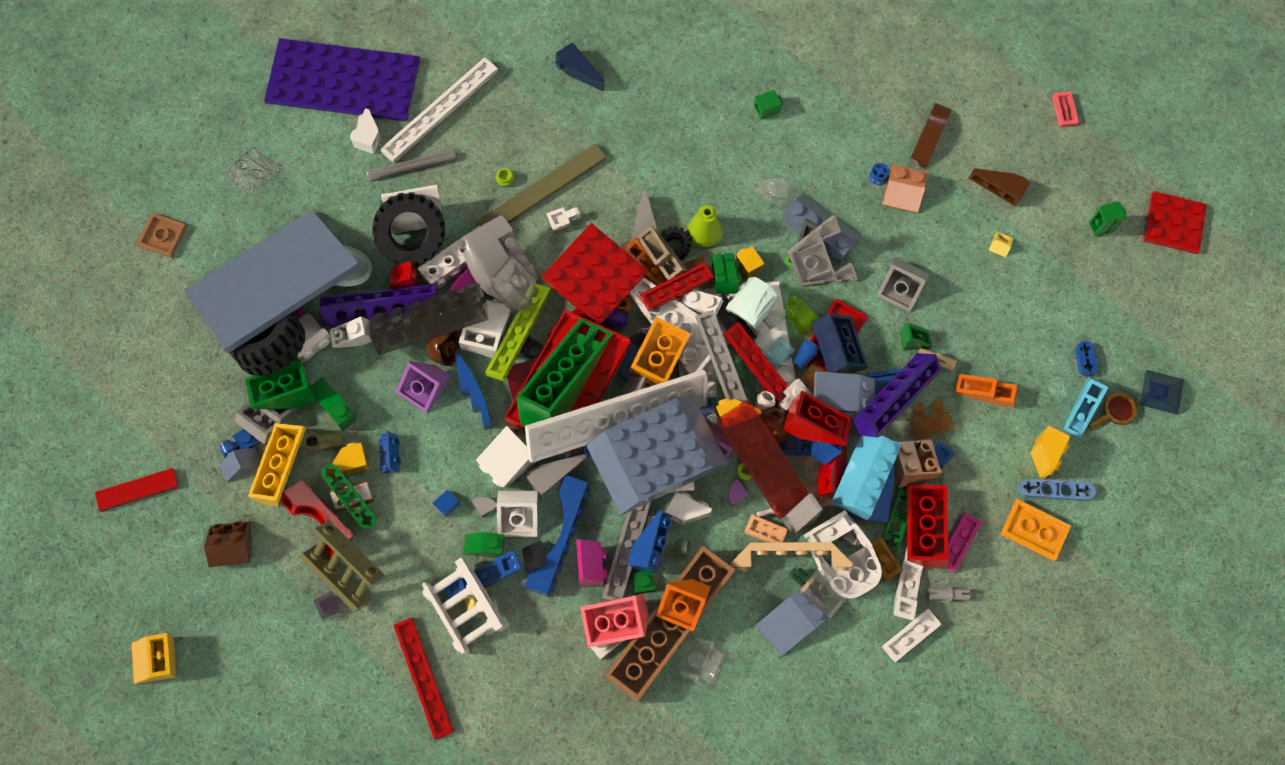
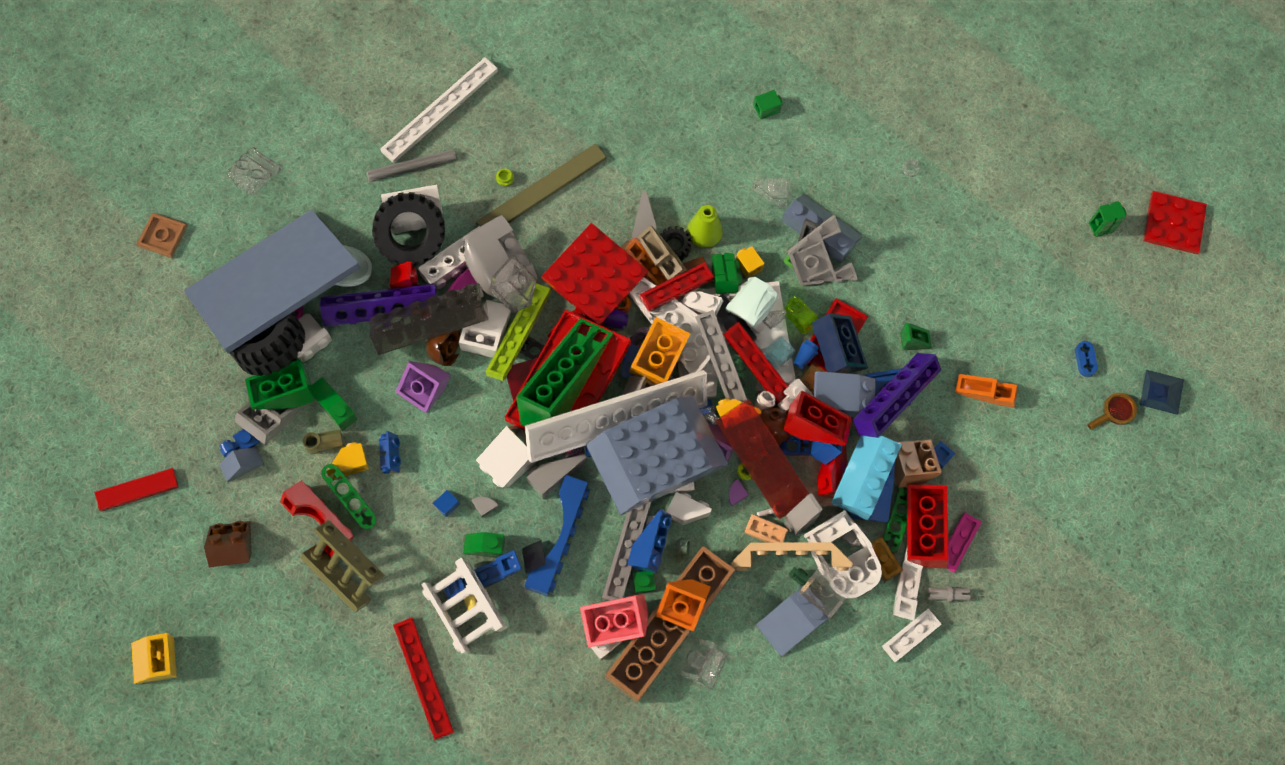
(276, 464): yellow slope -> none
(327, 605): plate -> none
(342, 79): dark purple plate -> none
(351, 333): white slope -> none
(362, 488): slope -> none
(366, 134): white slope -> none
(470, 387): blue slope -> none
(517, 513): white slope -> none
(560, 219): white plate -> none
(577, 66): dark blue slope -> none
(590, 563): dark pink slope -> none
(879, 169): blue wheel -> none
(902, 284): light grey slope -> none
(904, 188): slope -> none
(930, 134): reddish brown slope -> none
(934, 424): clear orange plate -> none
(949, 363): tan pin -> none
(1001, 244): light yellow slope -> none
(1002, 184): reddish brown slope -> none
(1035, 530): light orange plate -> none
(1048, 451): yellow slope -> none
(1056, 486): medium blue beam -> none
(1067, 122): coral tile -> none
(1085, 406): medium azure slope -> none

